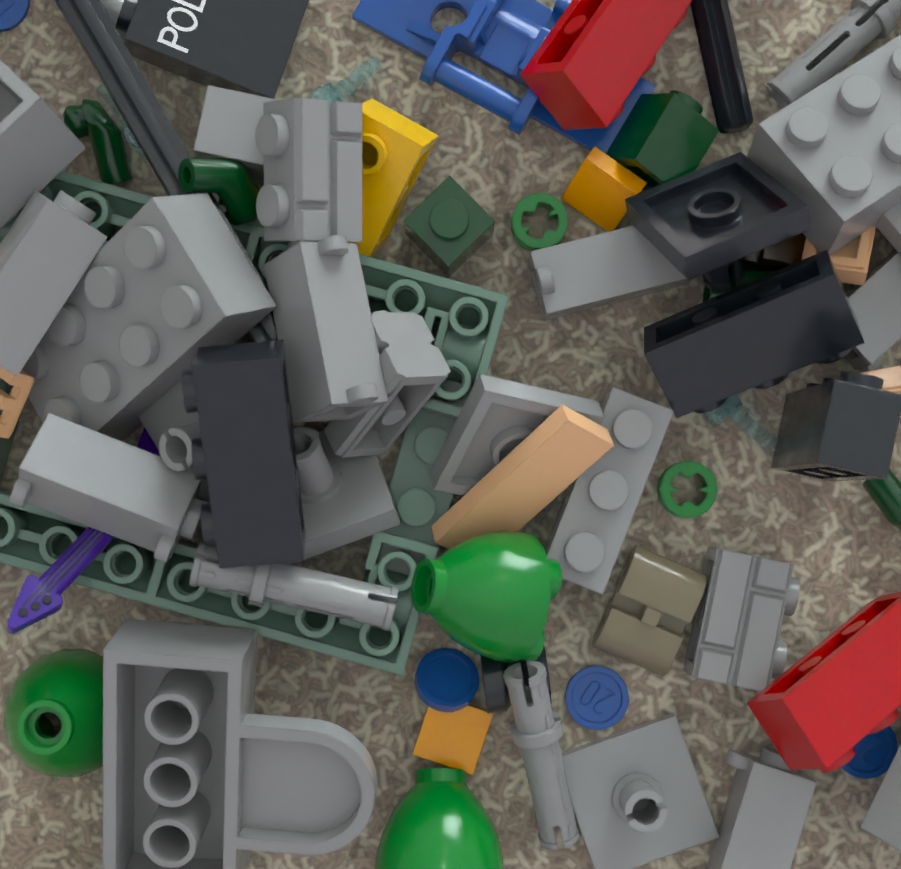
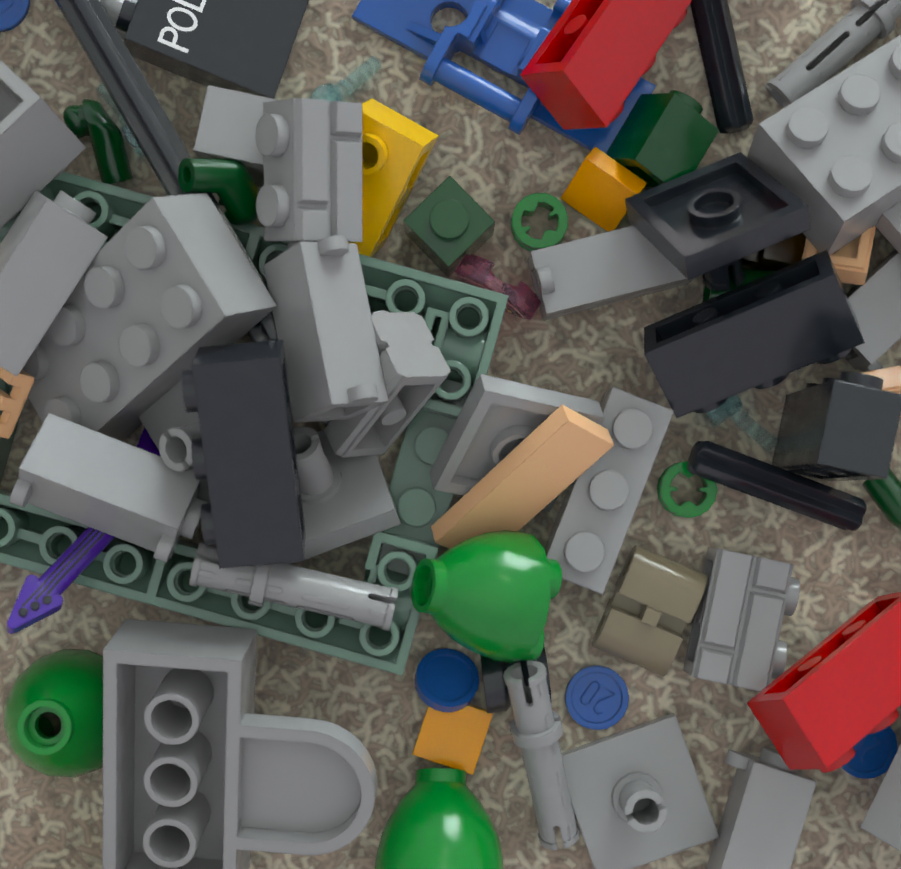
(477, 272): none -> clear pink tile
(776, 485): none -> black axle

